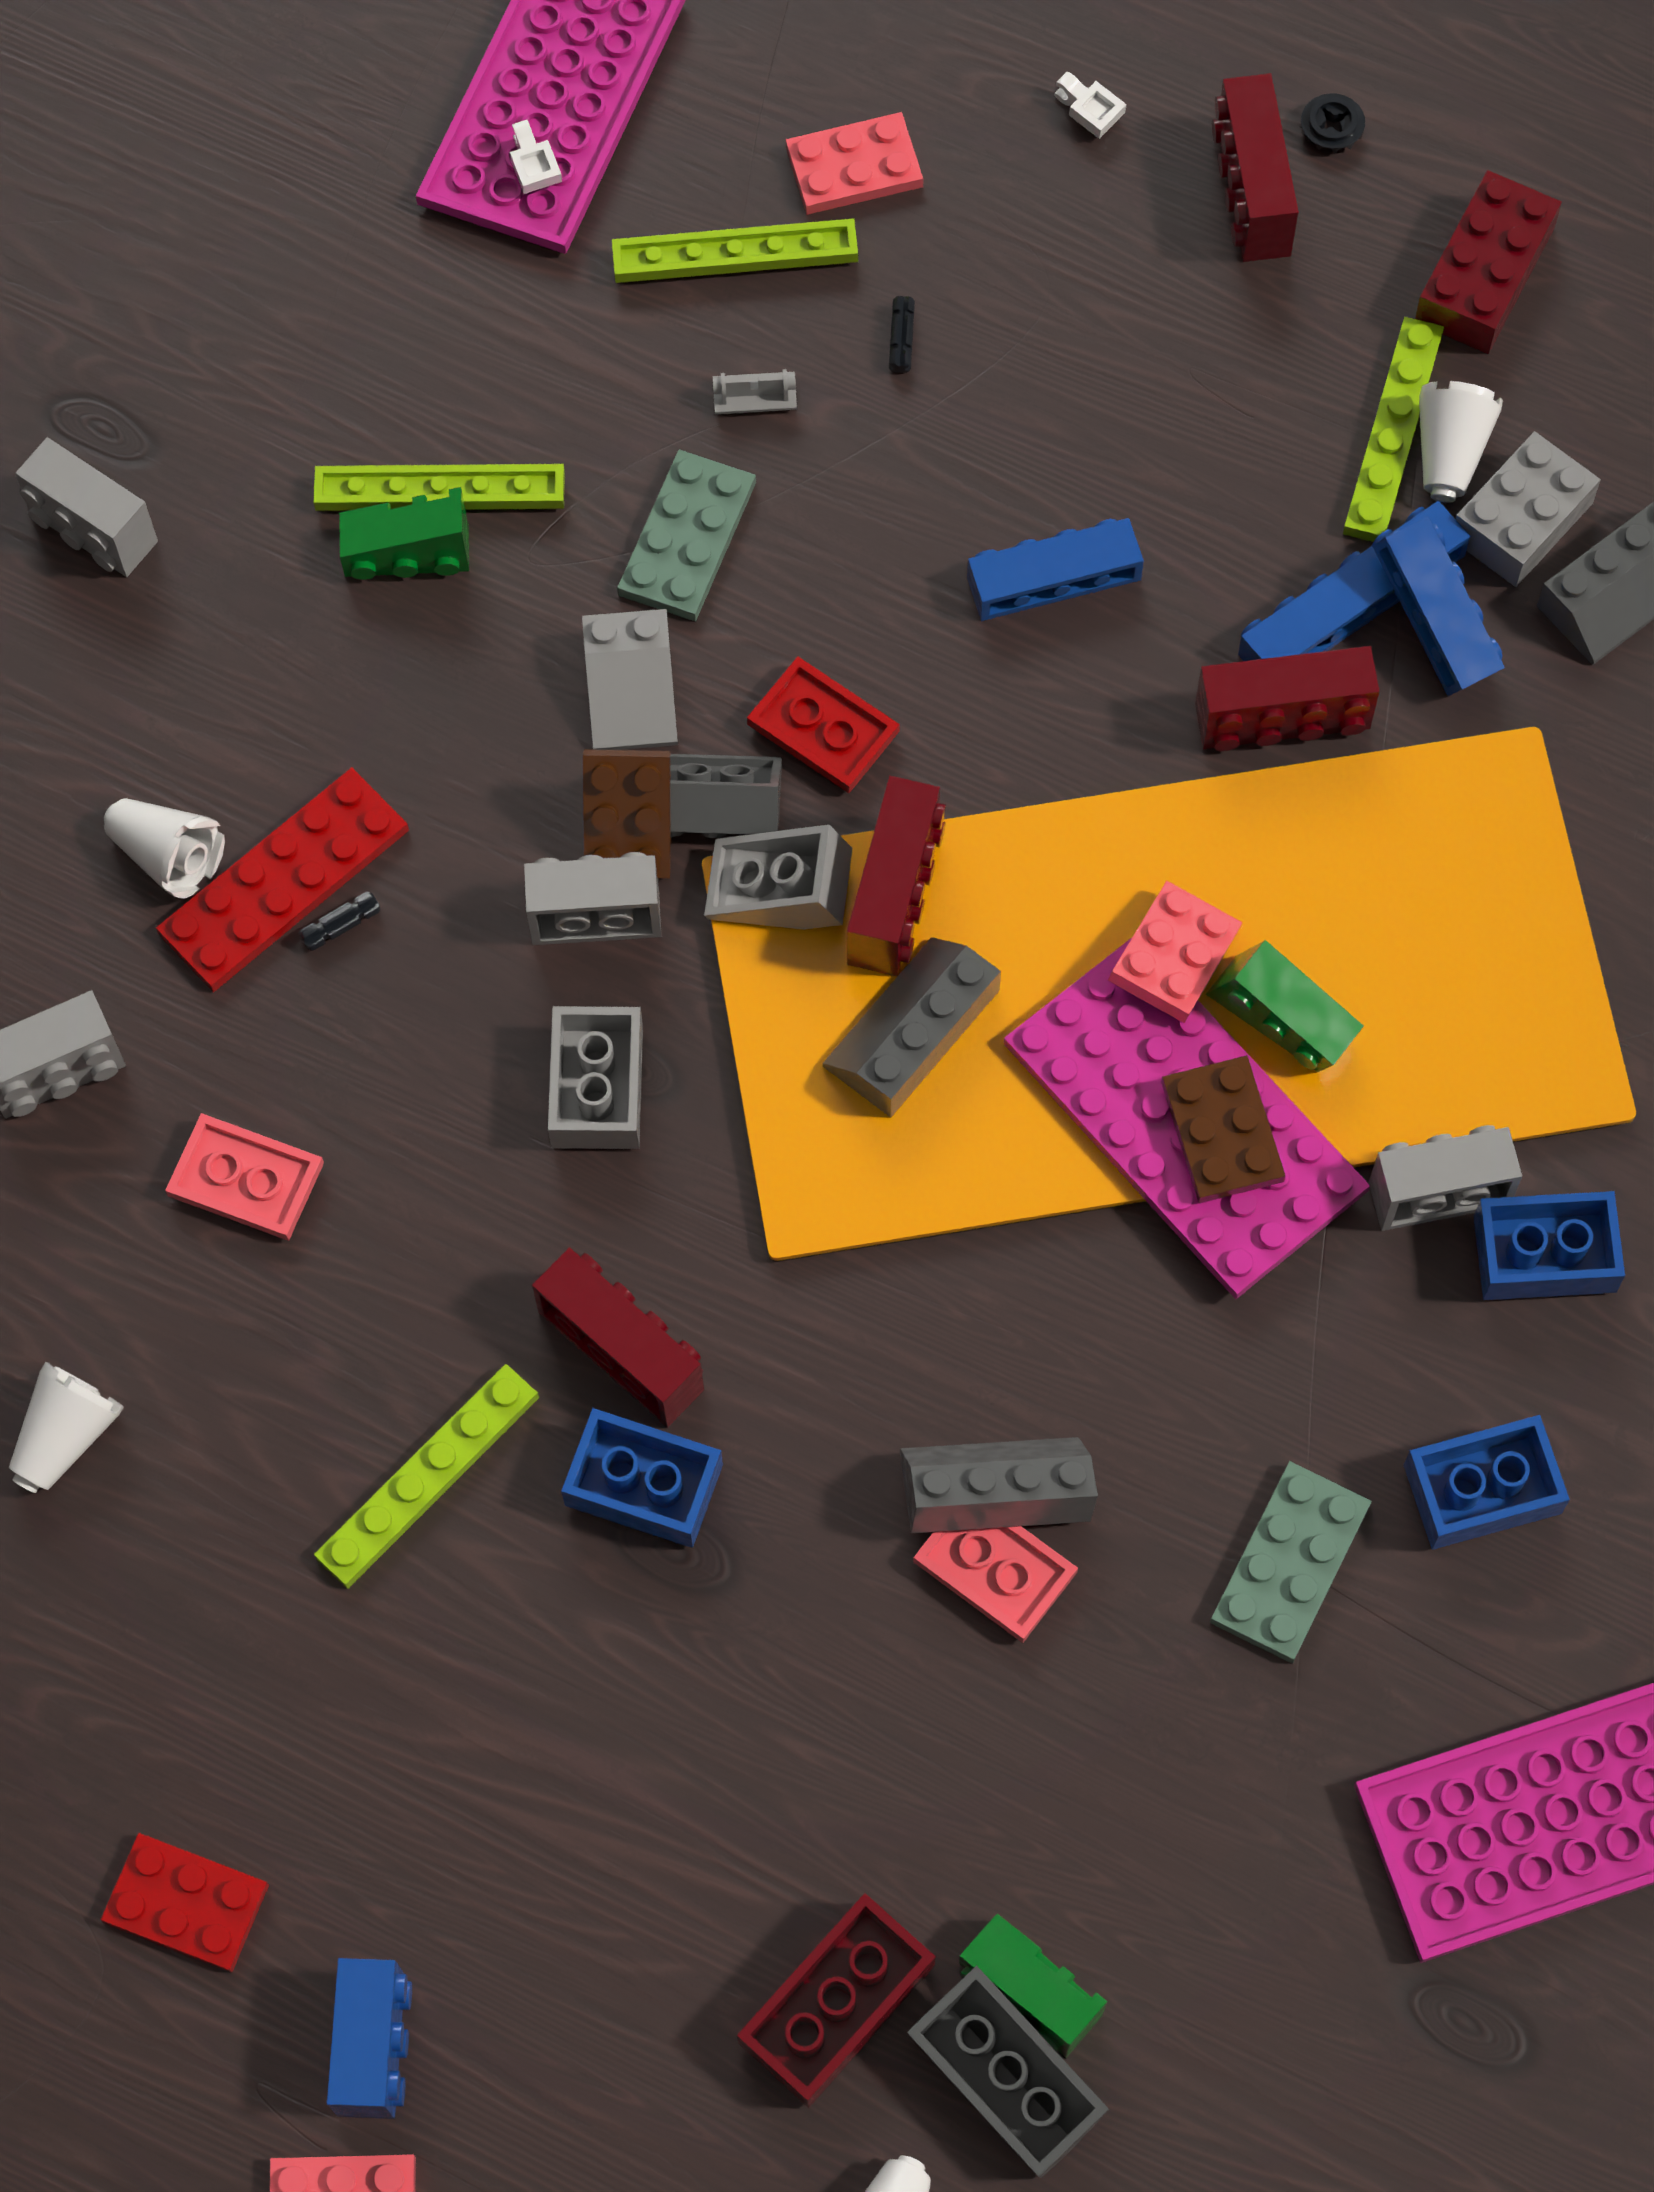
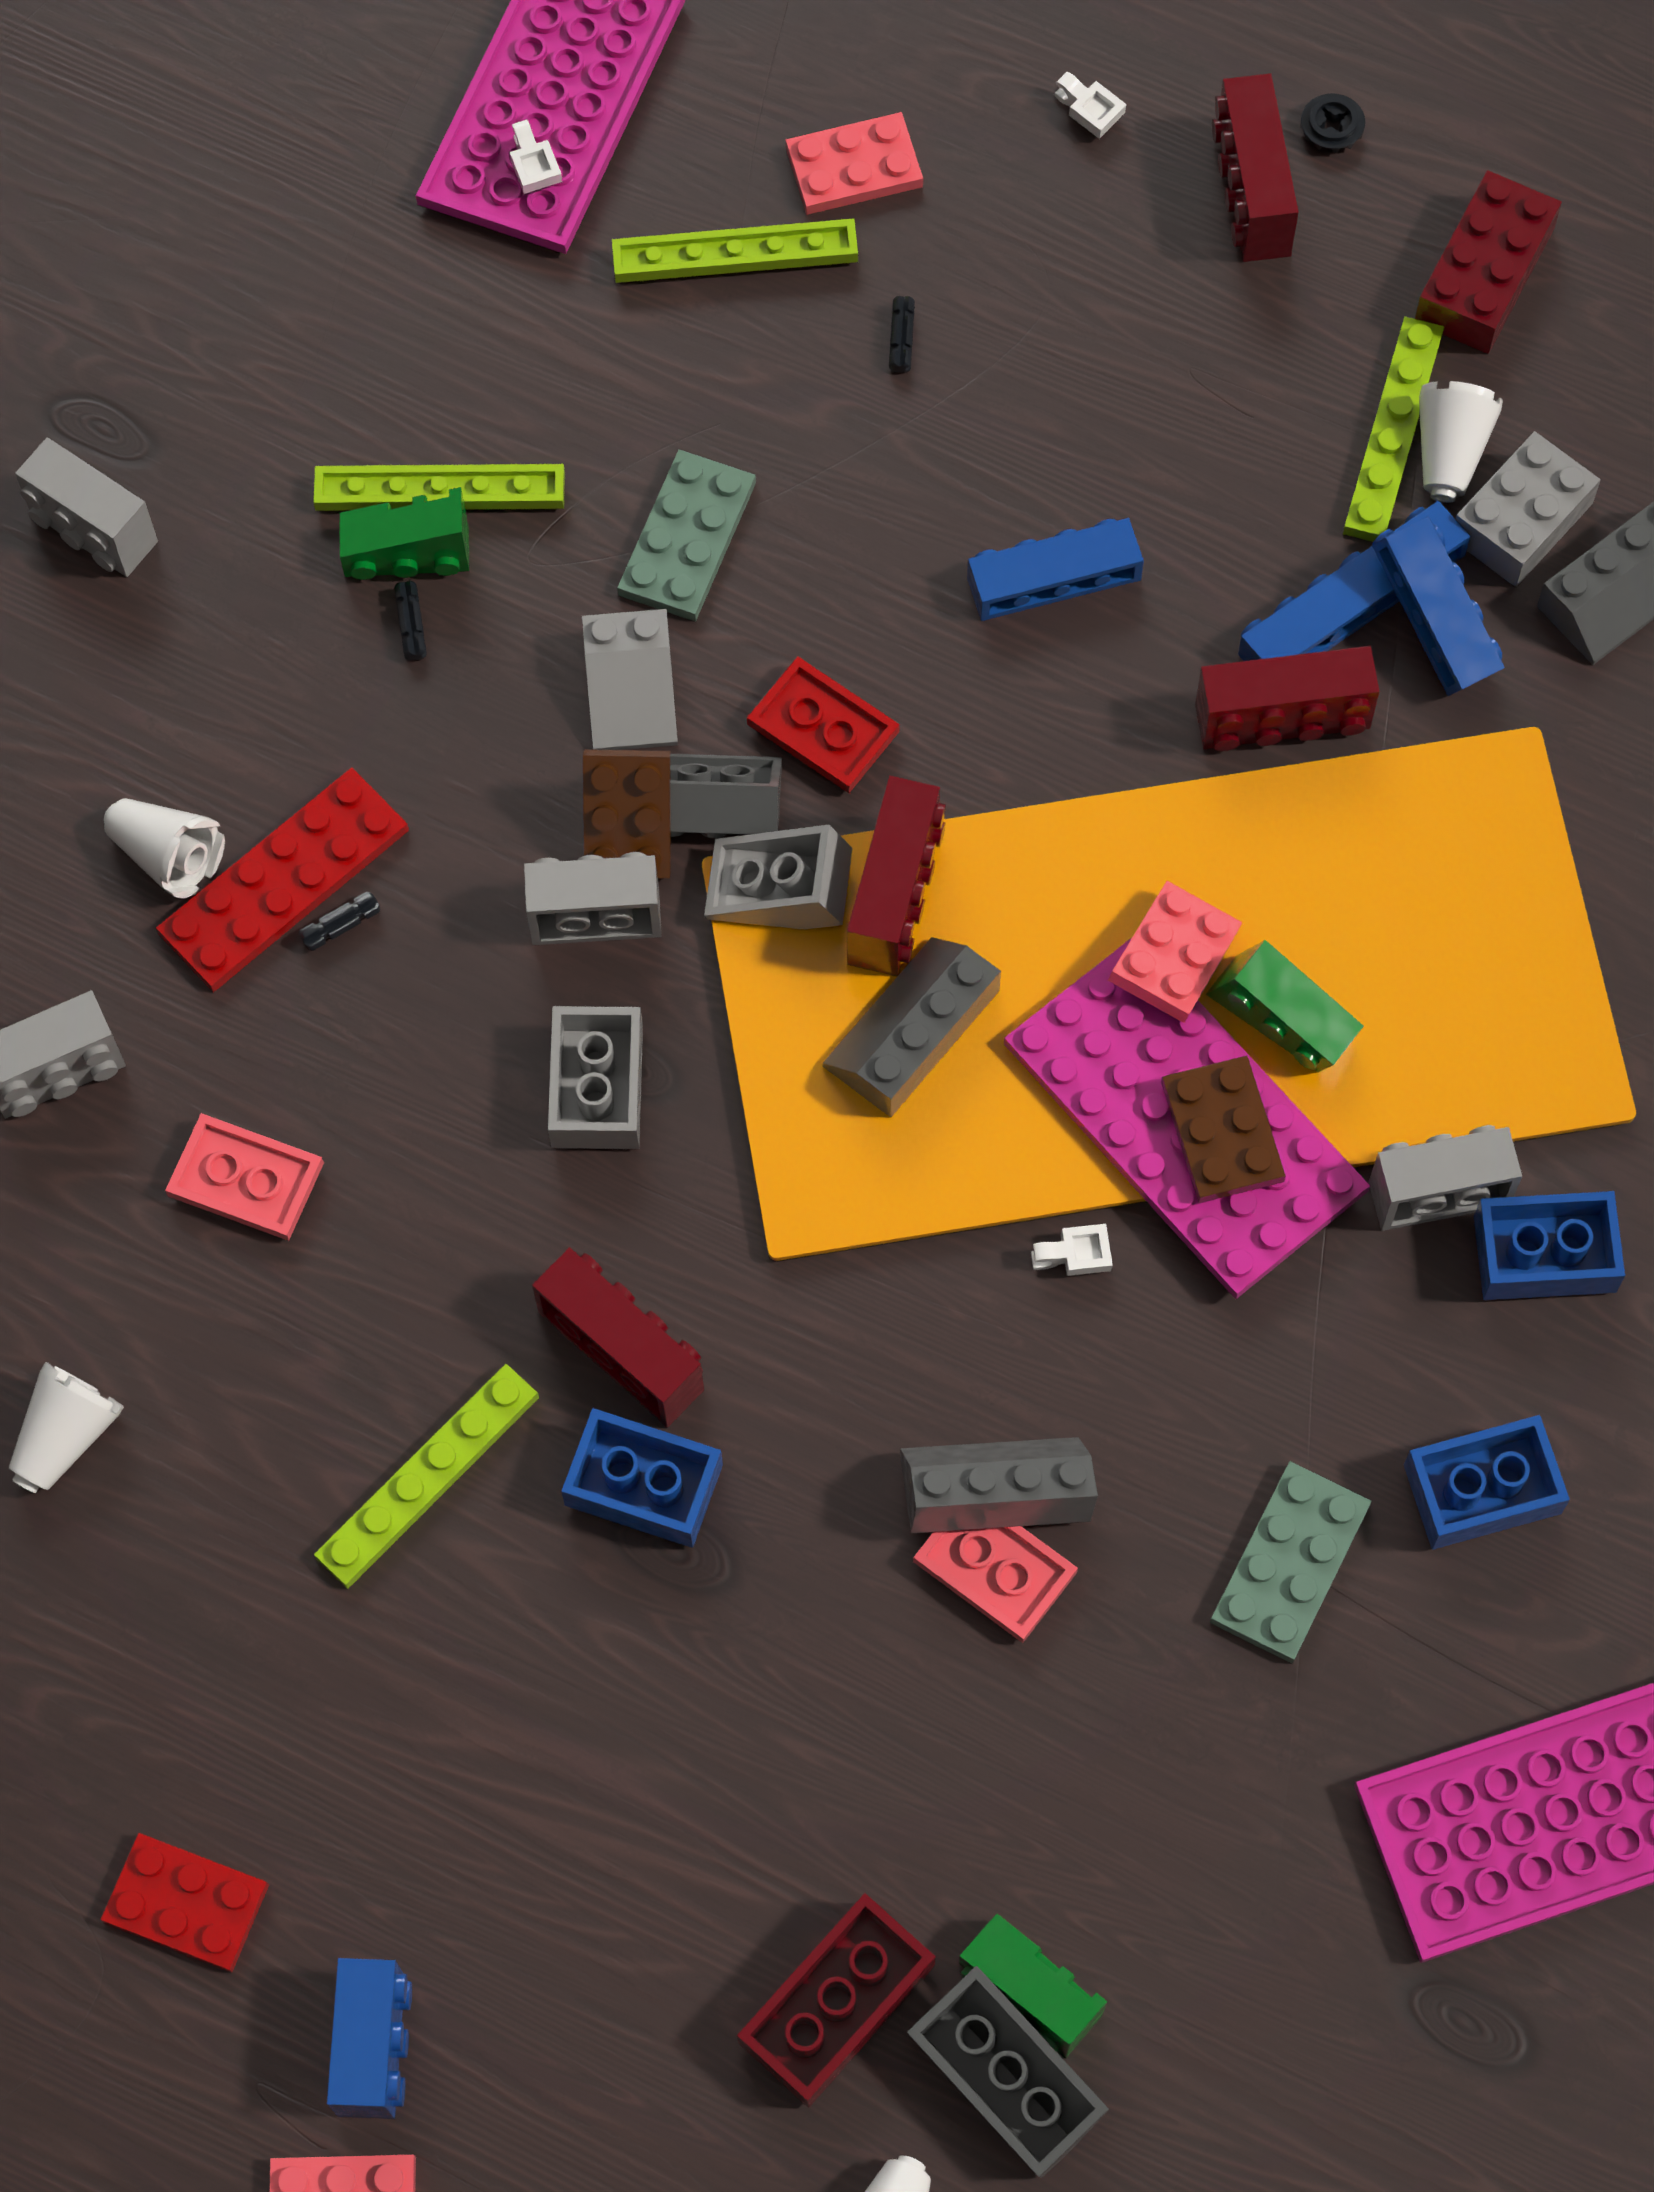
(410, 621): none -> black axle
(754, 392): light grey hinge -> none
(1081, 1249): none -> white plate

